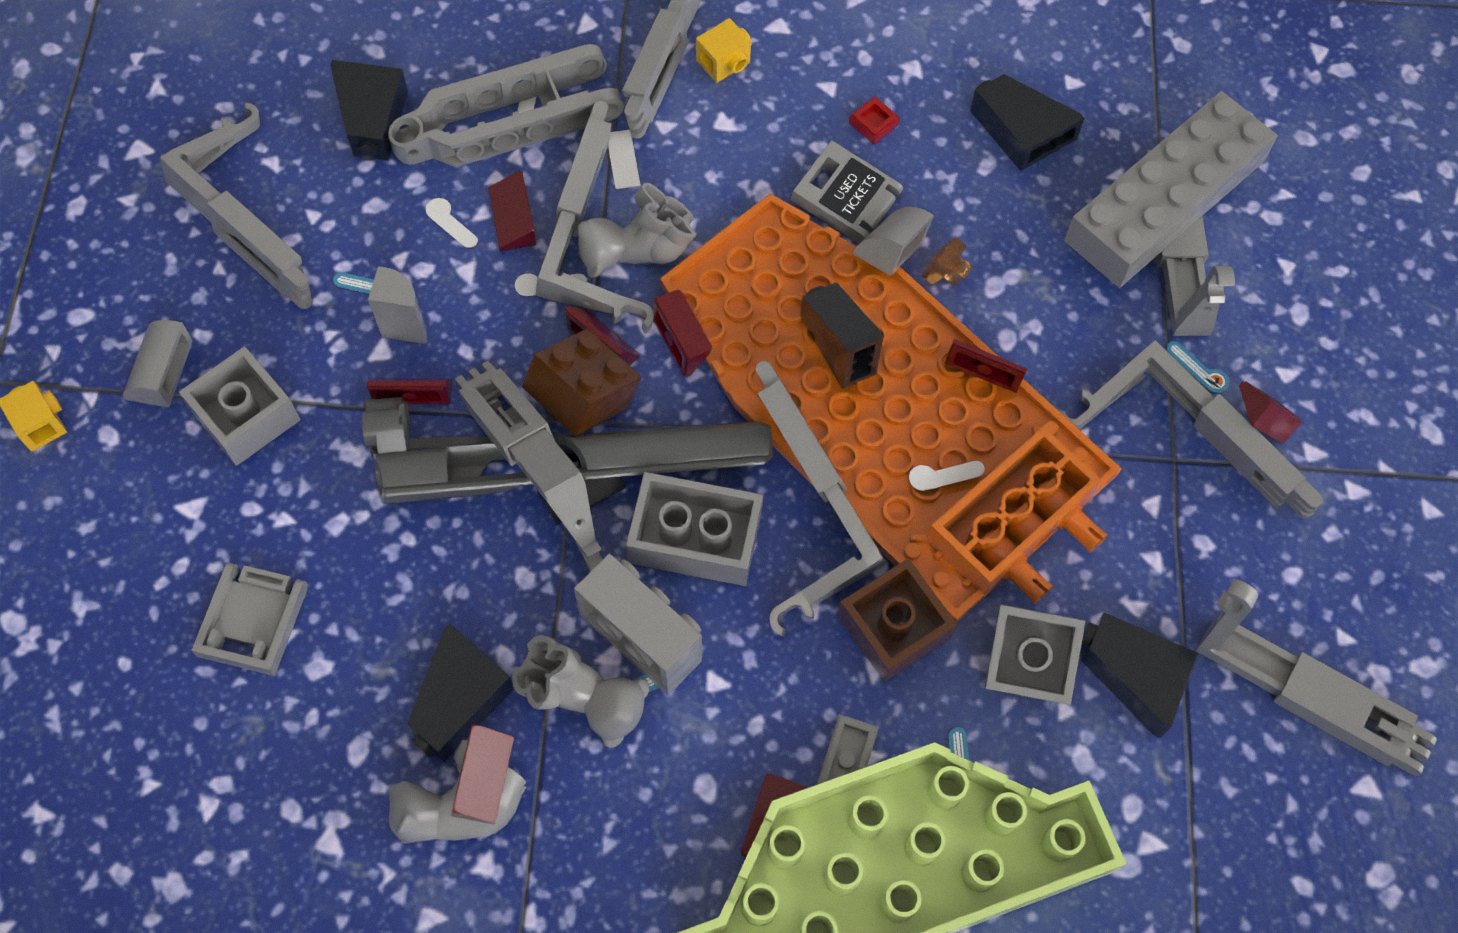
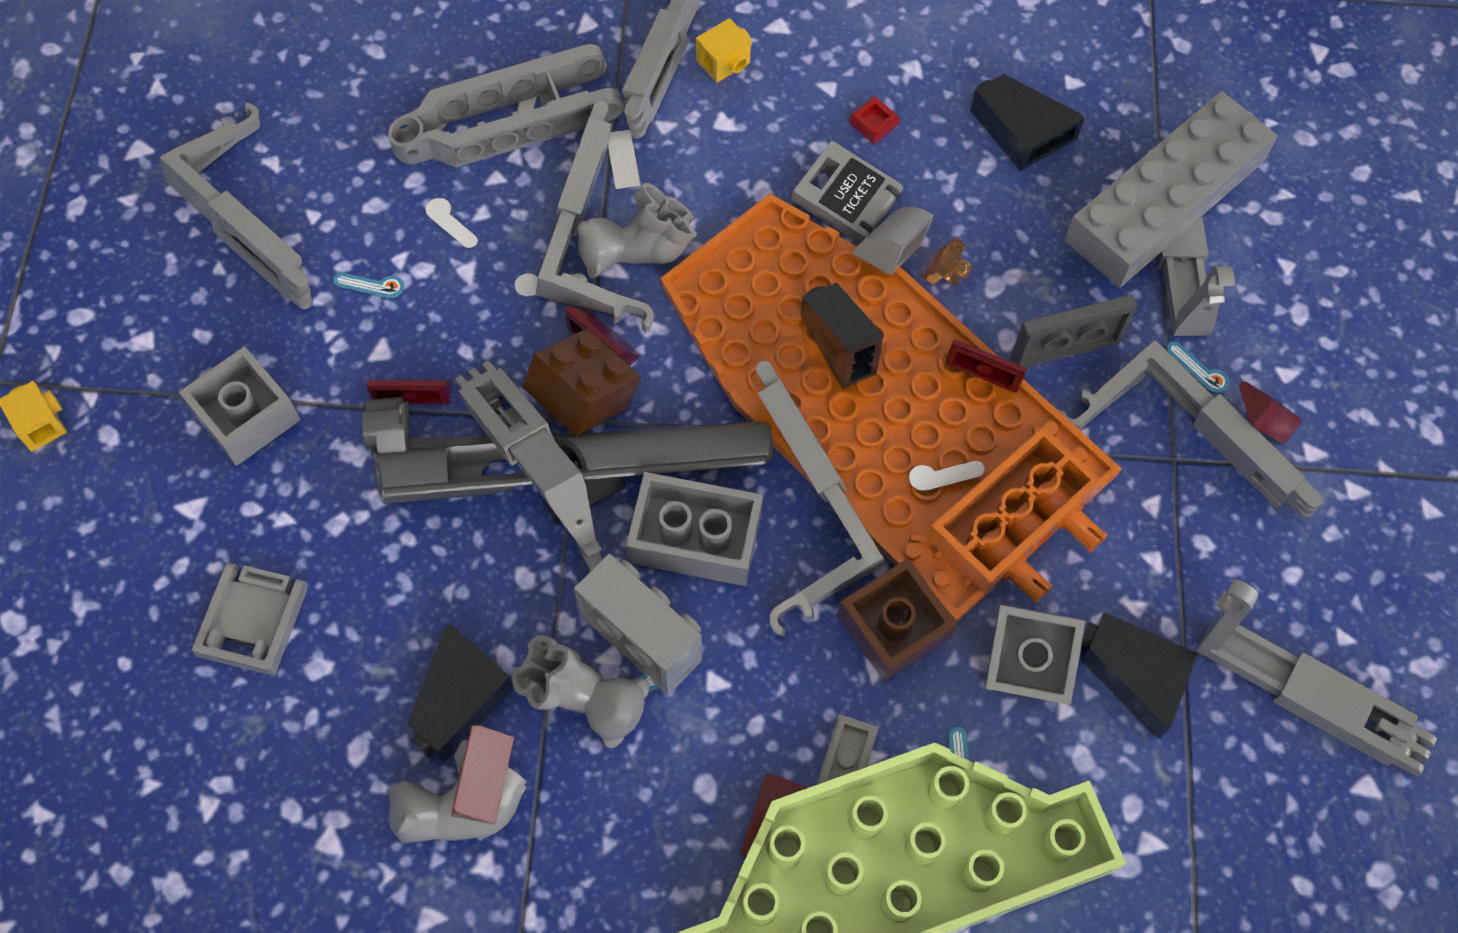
(159, 363): light grey brick -> none
(369, 104): black slope -> none
(396, 307): light grey brick -> none
(512, 213): dark red slope -> none
(681, 331): dark red slope -> none
(1073, 331): none -> dark grey tile

